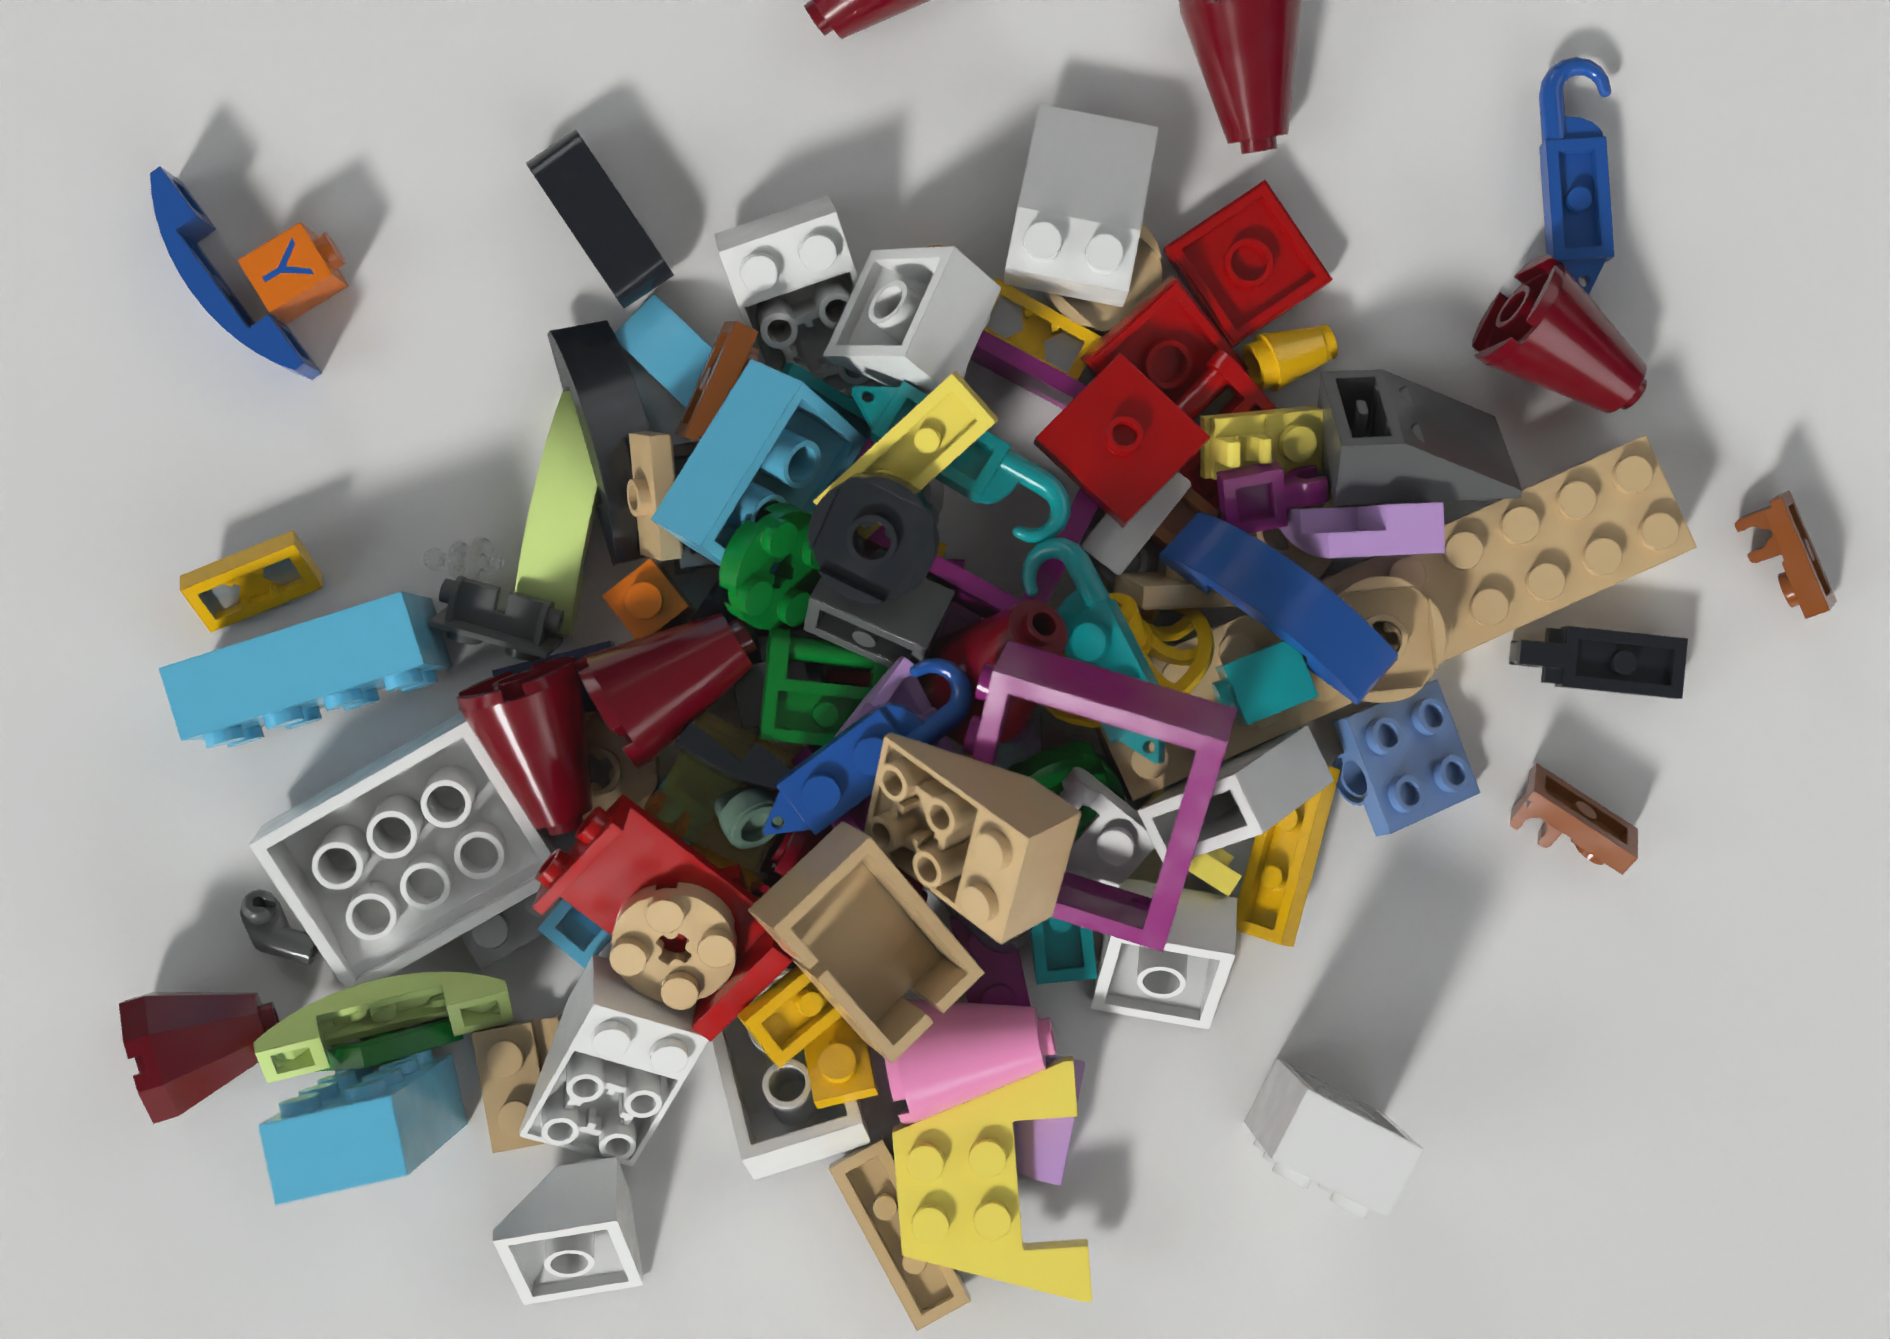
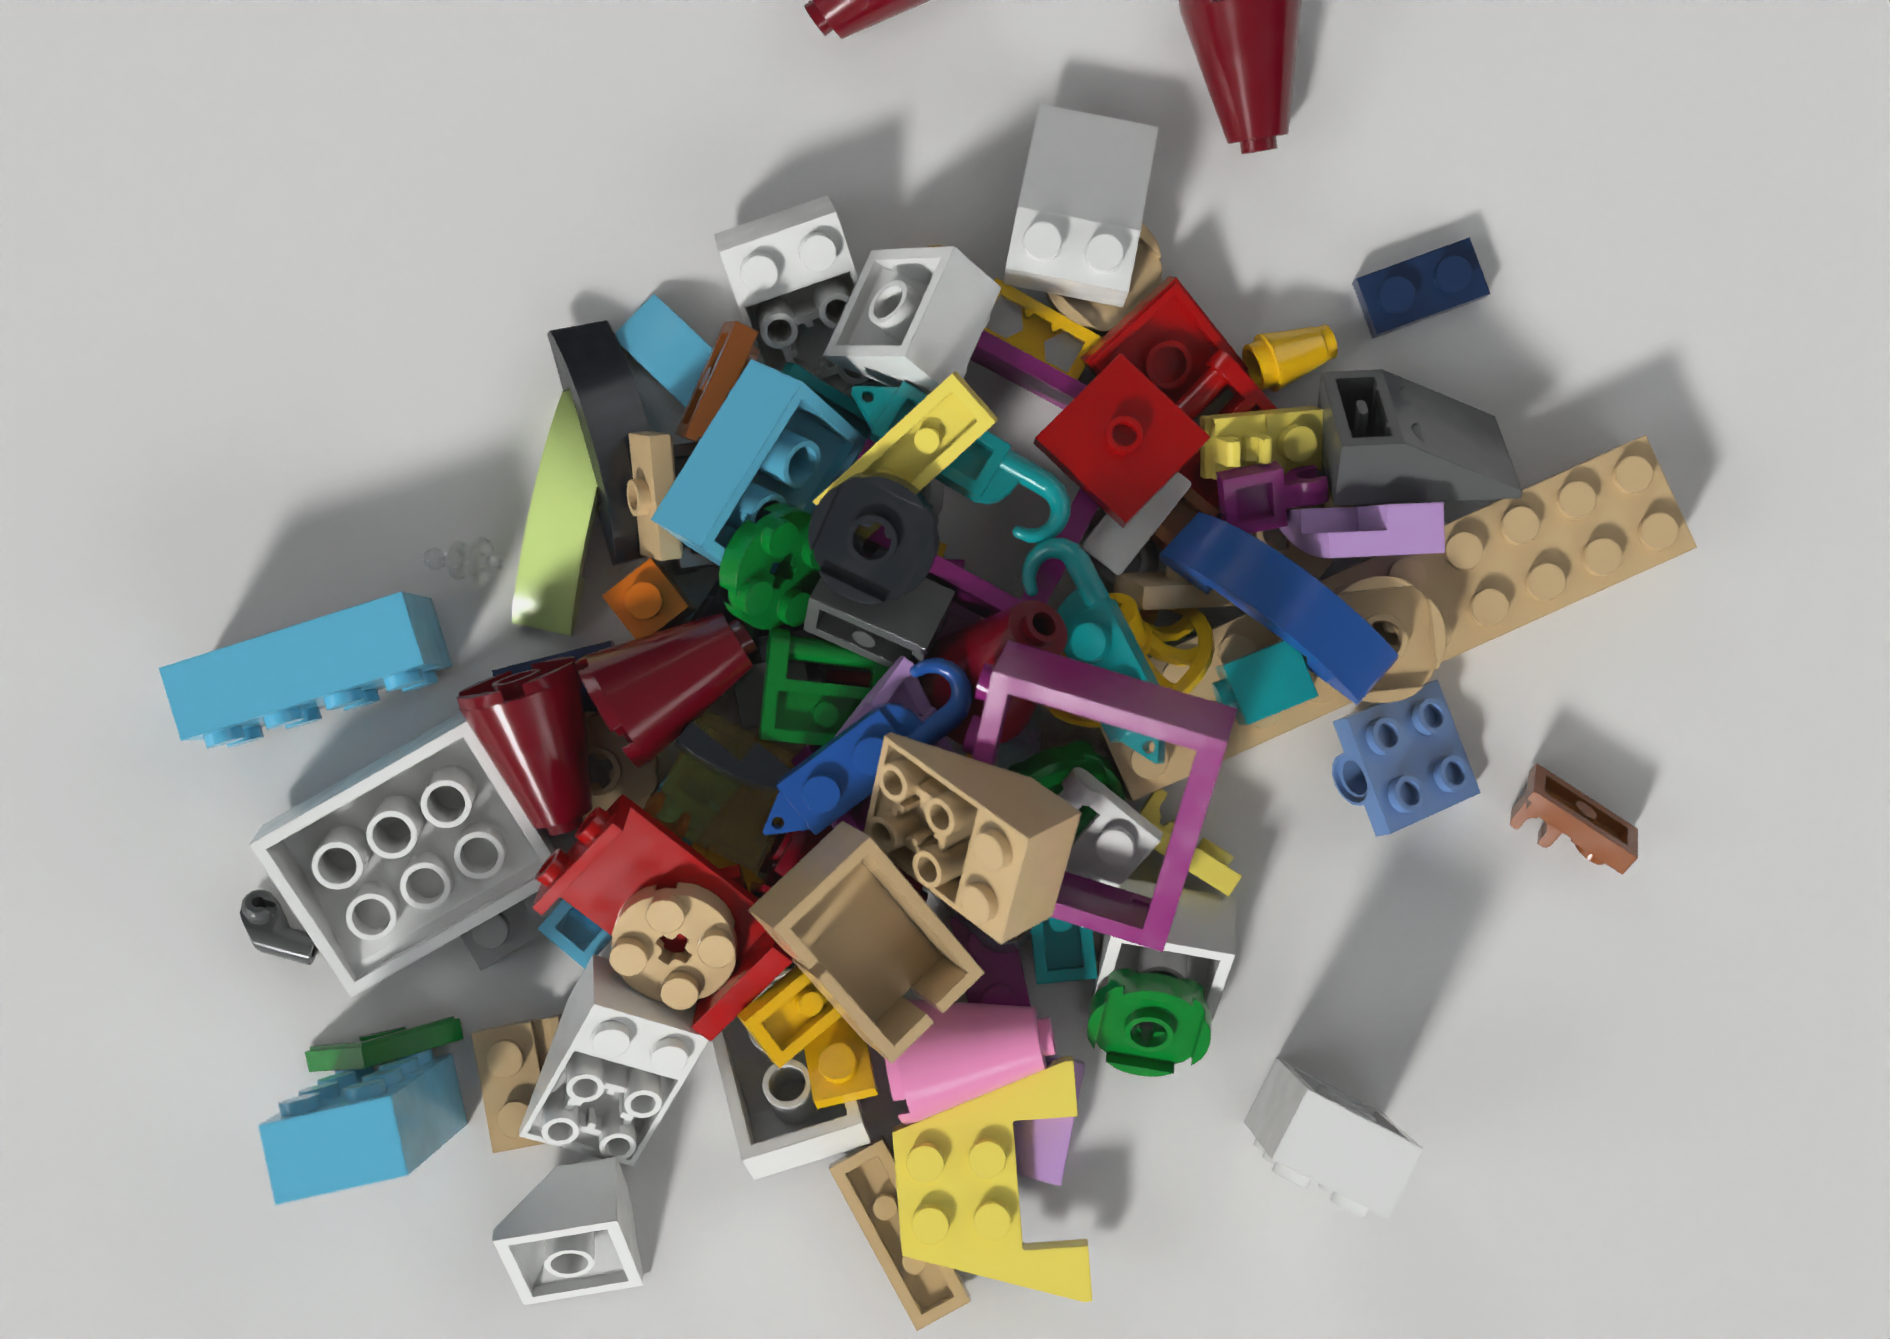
(182, 227): blue slope -> none
(190, 1044): dark red cone -> none
(251, 581): yellow piece -> none
(295, 271): orange brick -> none
(379, 1006): yellowish green slope -> none
(475, 619): dark grey hinge -> none
(599, 219): black beam -> none
(744, 814): sand green tile -> none
(1132, 997): none -> green plate
(1247, 264): red plate -> none
(1249, 793): white brick -> none
(1282, 871): yellow plate -> none
(1421, 288): none -> dark blue plate
(1560, 340): dark red cone -> none
(1575, 176): blue plate -> none
(1606, 661): black hinge -> none
(1804, 577): dark orange plate -> none

